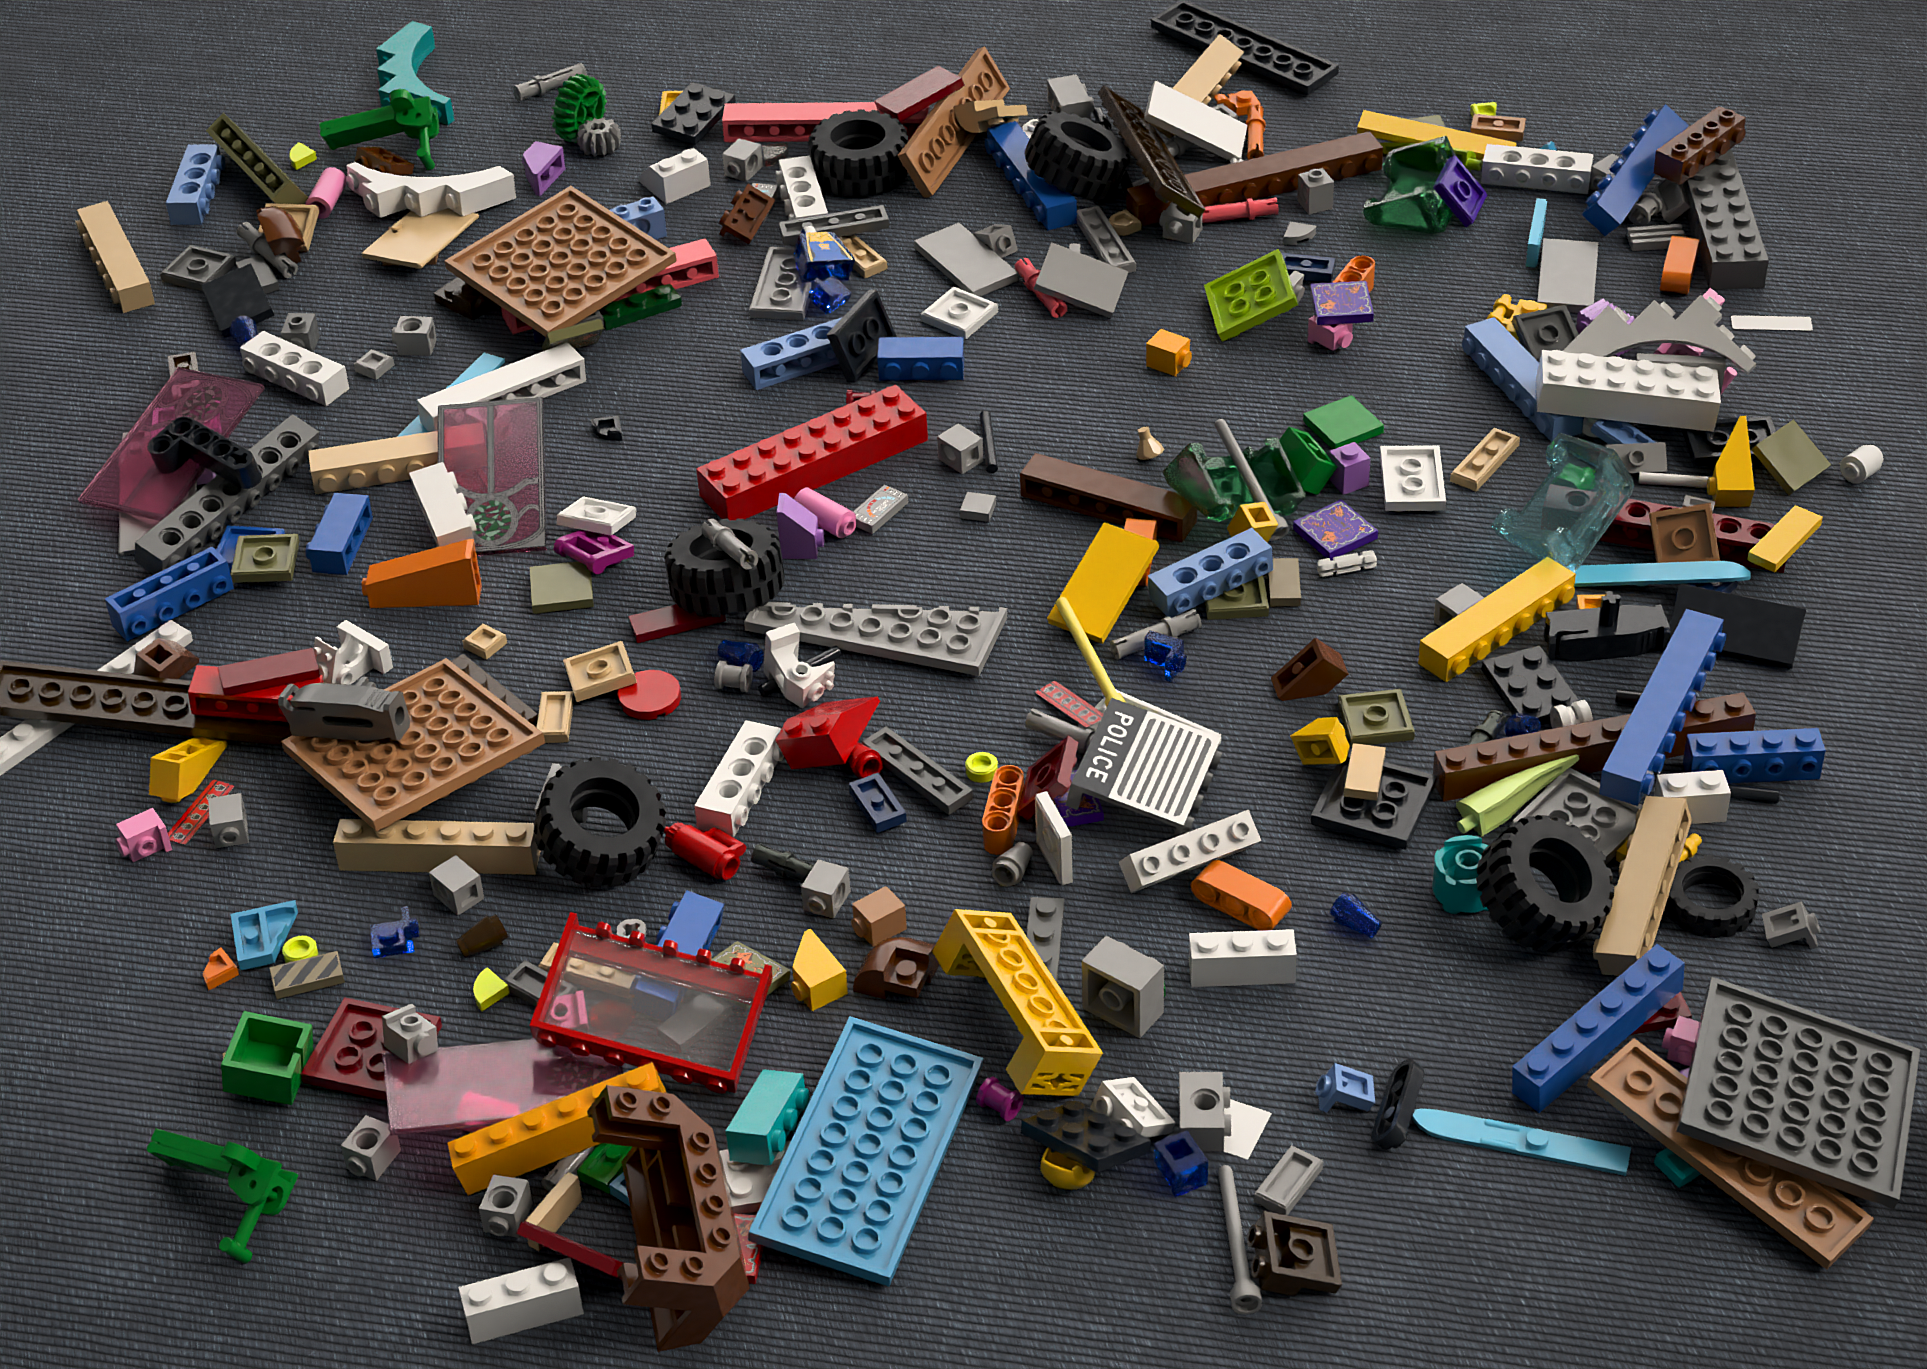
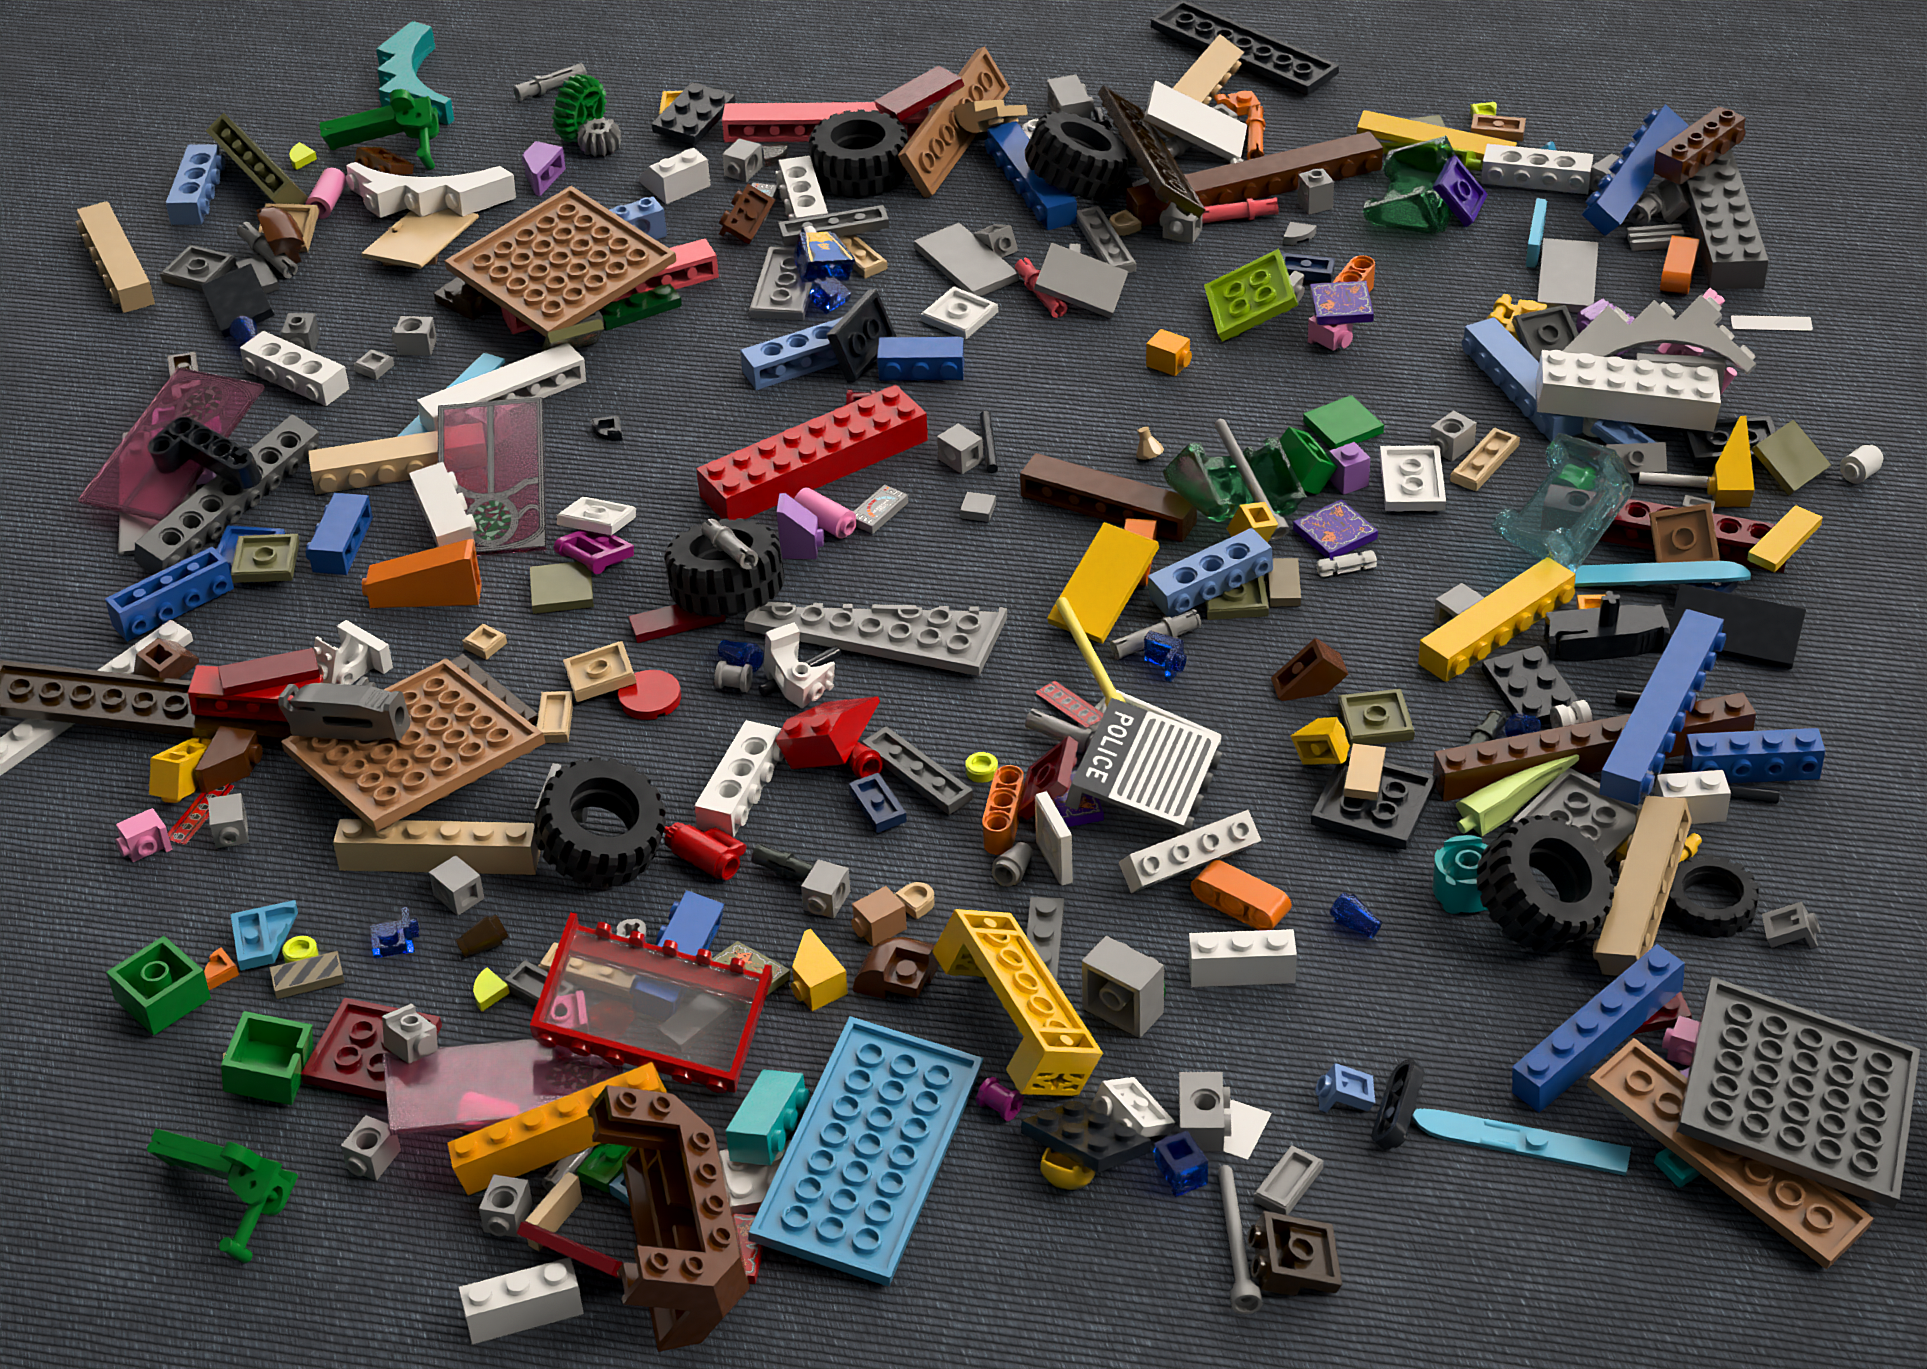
(158, 985): none -> green brick
(228, 758): none -> reddish brown slope
(917, 898): none -> tan tile
(1453, 435): none -> light grey brick

